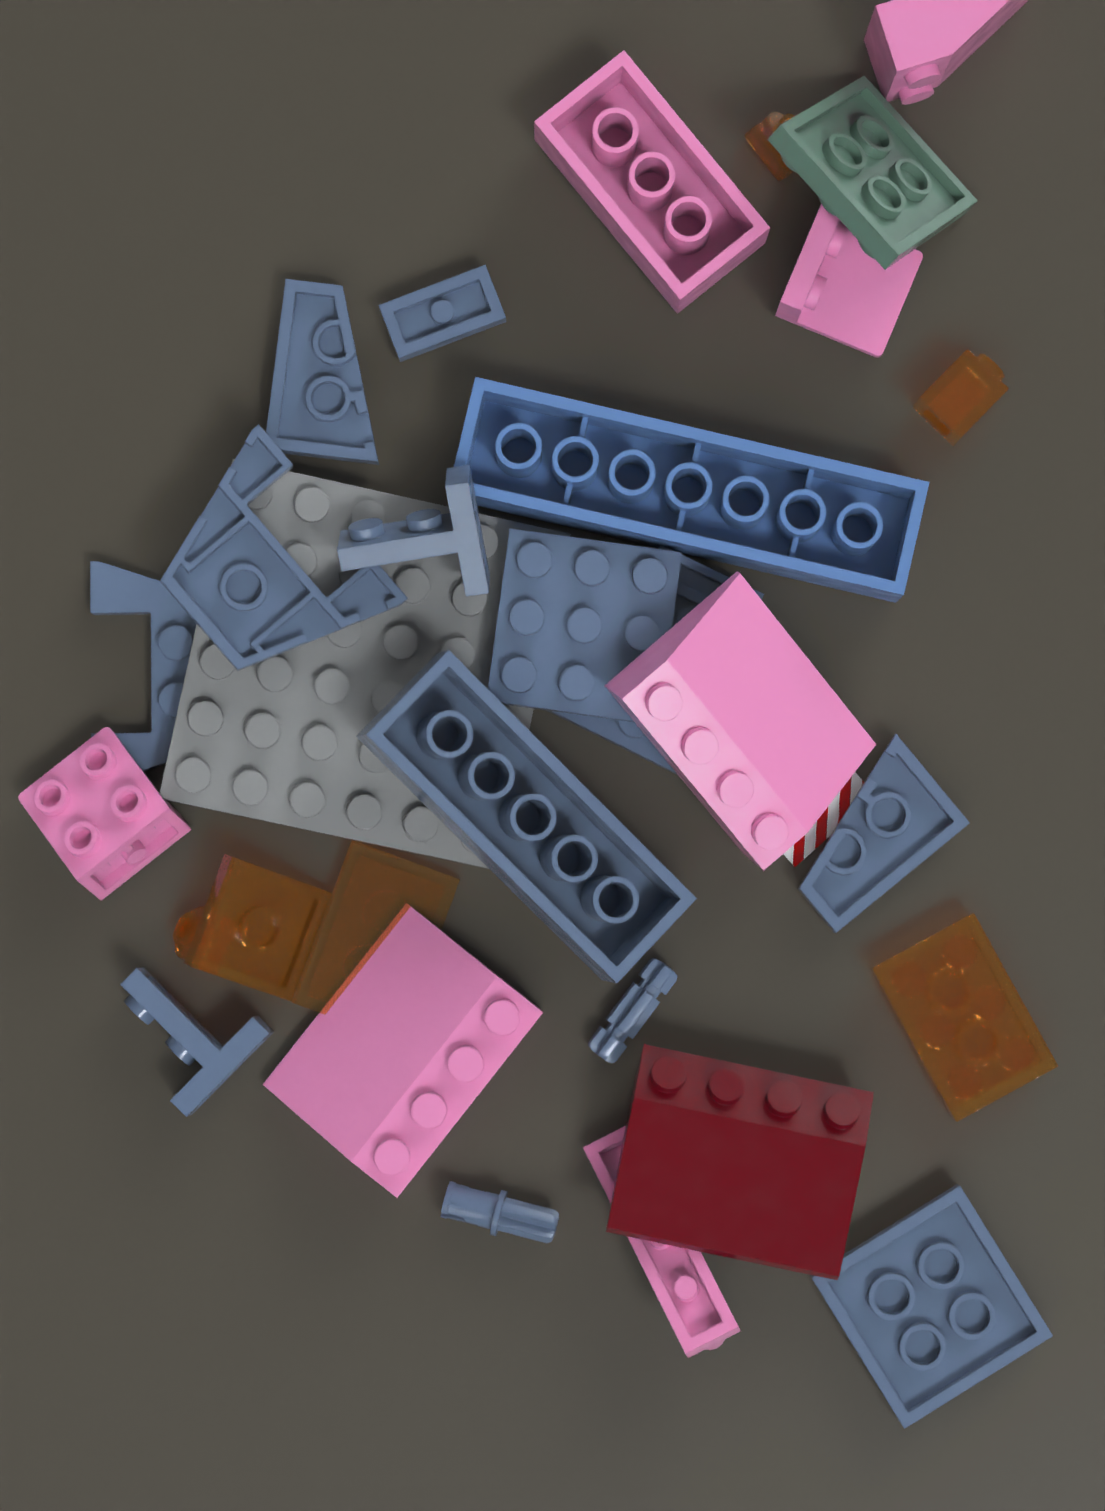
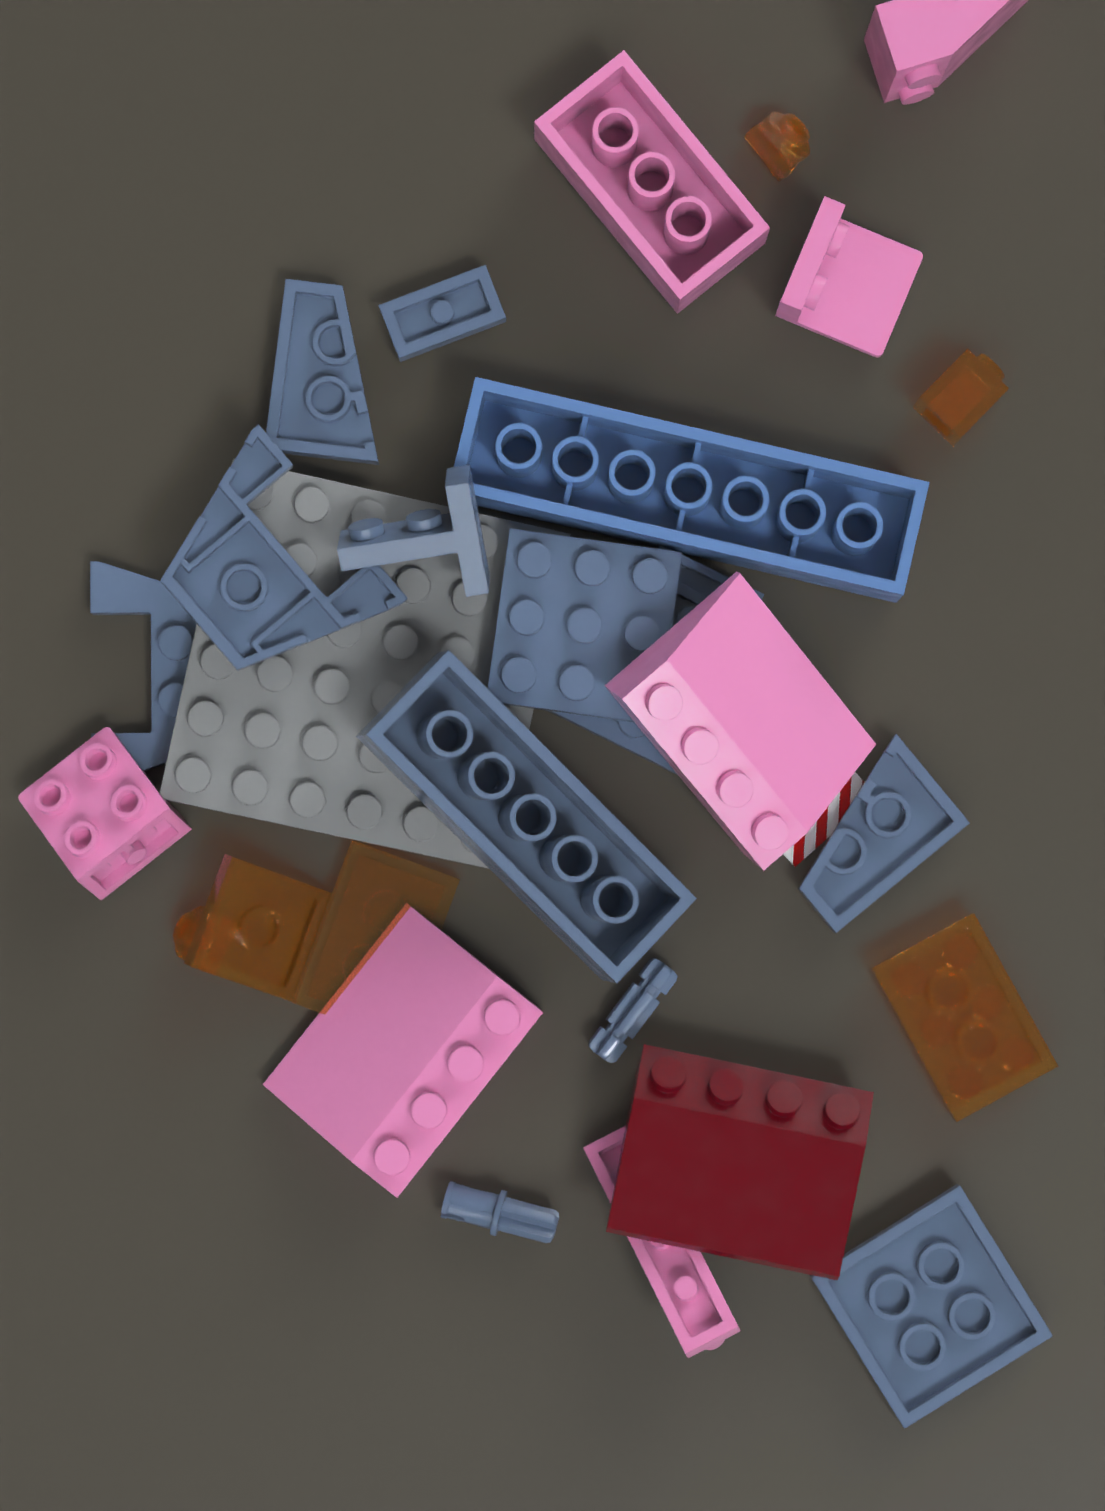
(191, 1039): sand blue bracket -> none
(872, 171): sand green plate -> none

